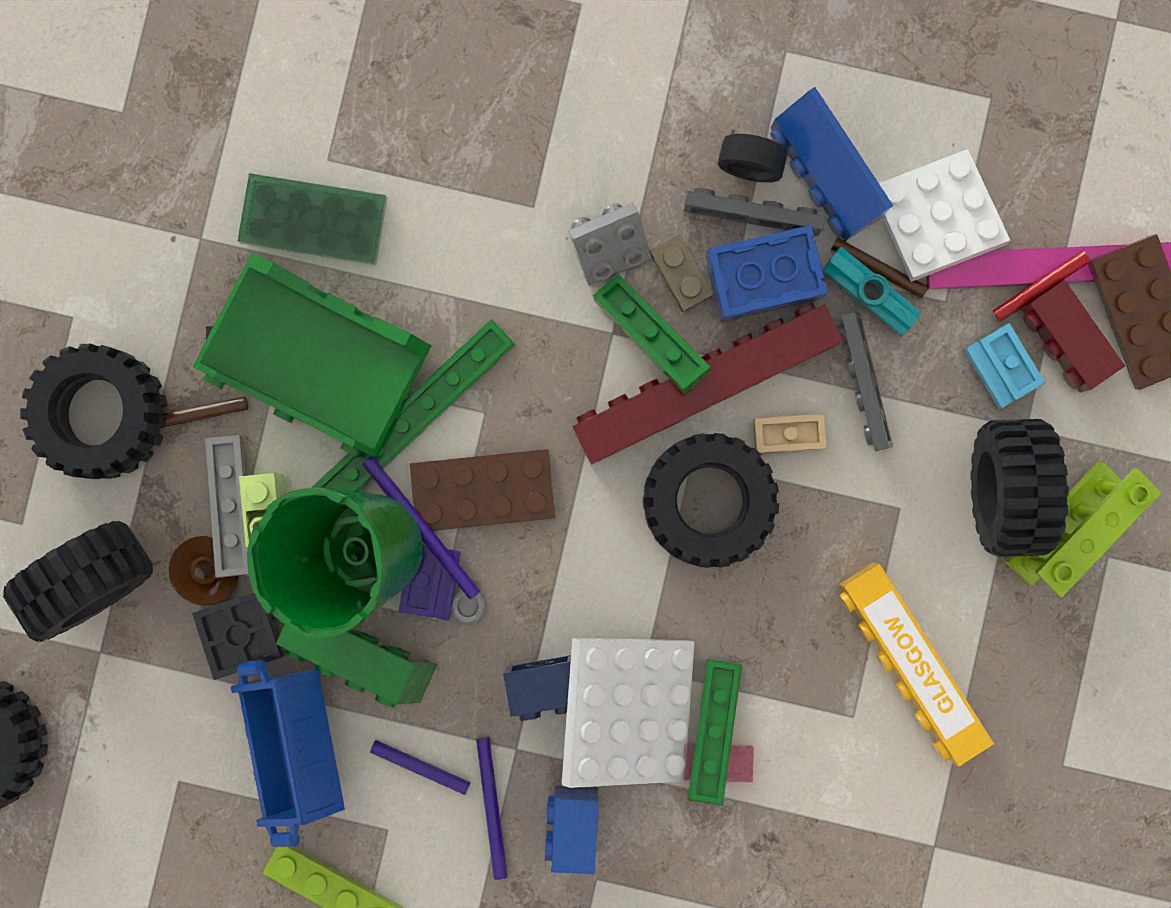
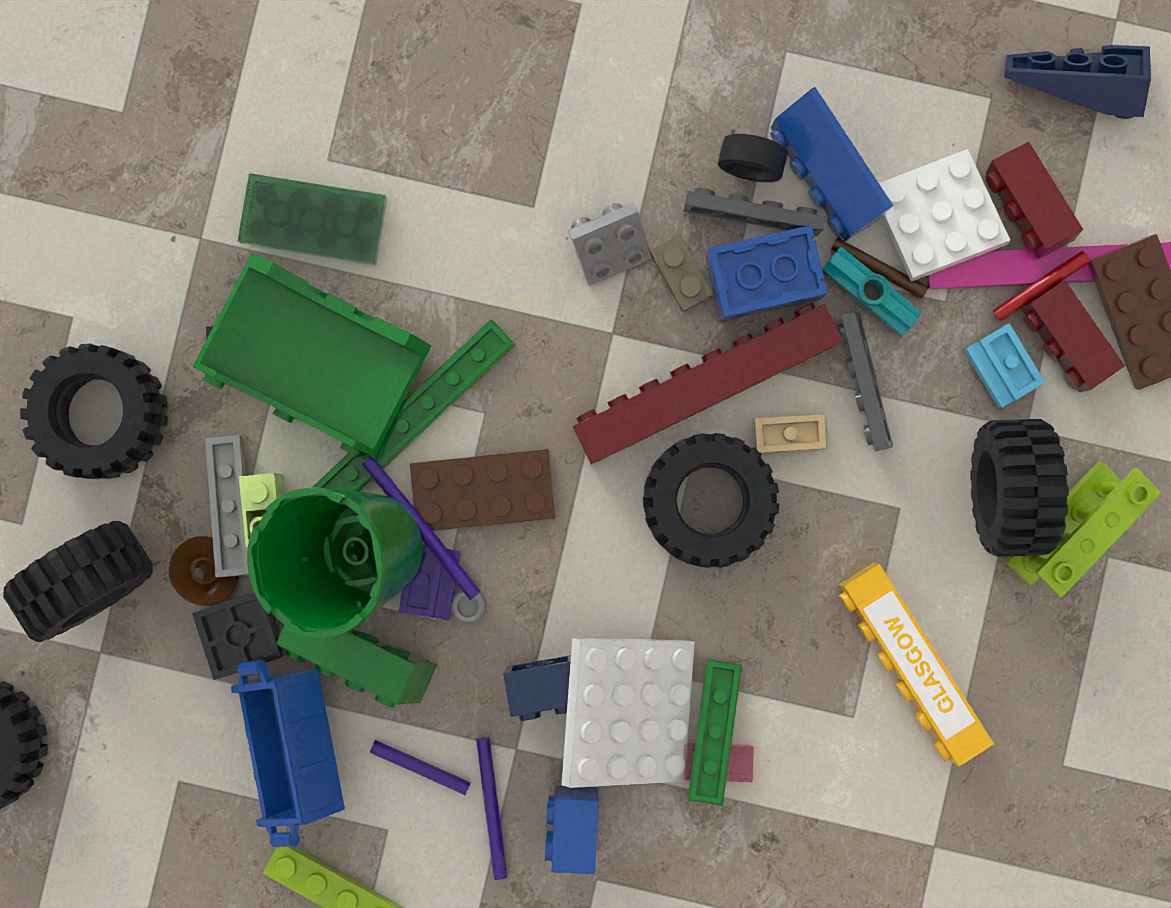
(205, 411): reddish brown bar -> none
(652, 334): green plate -> none
(1032, 201): none -> dark red brick
(1104, 81): none -> dark blue wedge

